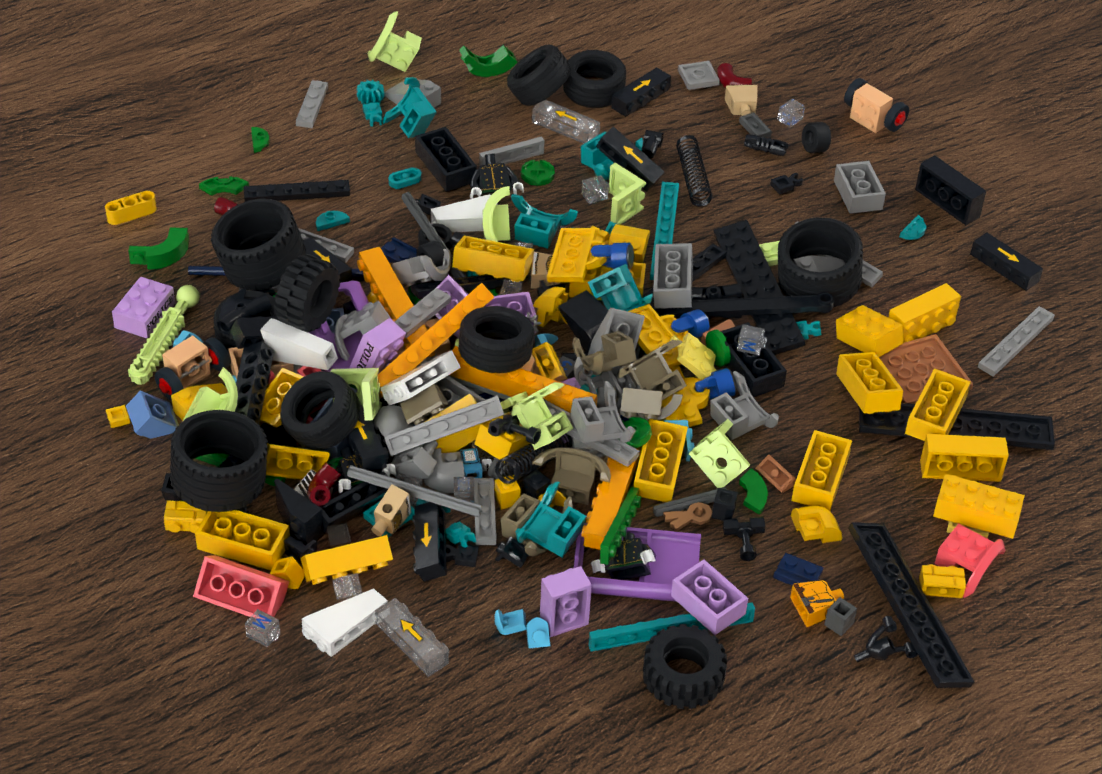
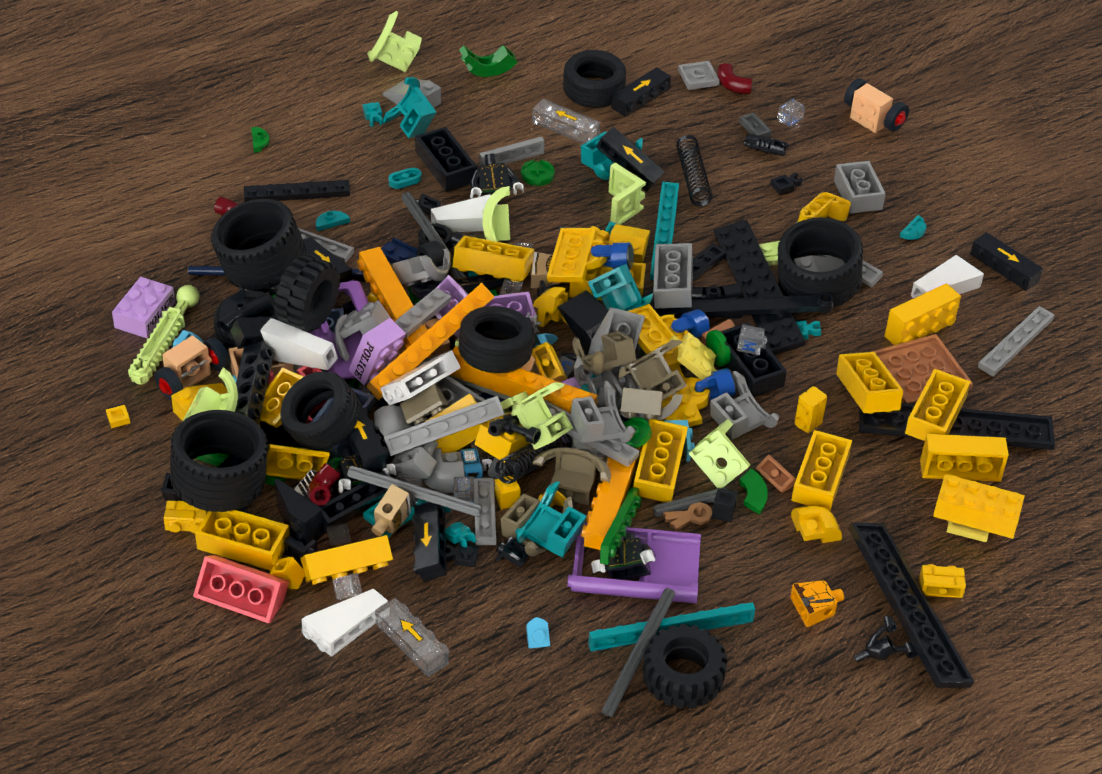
(130, 207): yellow beam -> none
(151, 415): medium blue slope -> none
(164, 253): green arch -> none
(230, 185): green tile -> none
(262, 628): clear brick -> none
(312, 104): light grey plate -> none
(367, 388): yellowish green bracket -> none
(370, 92): teal gear -> none
(510, 622): medium azure plate -> none
(535, 484): black brick -> none
(537, 226): teal piece -> none
(538, 75): black tyre -> none
(565, 600): lavender brick -> none
(595, 189): clear brick -> none
(638, 653): none -> dark grey axle
(651, 142): black piece -> none
(709, 597): lavender brick -> none
(741, 99): tan torso -> none
(744, 531): black bar -> none
(796, 570): dark blue plate -> none
(810, 409): none -> yellow brick
(816, 137): black tyre -> none
(826, 206): none -> yellow beam
(840, 616): dark grey brick -> none
(869, 331): yellow brick -> none
(950, 190): black brick -> none
(954, 272): none -> white slope
(971, 552): coral piece -> none

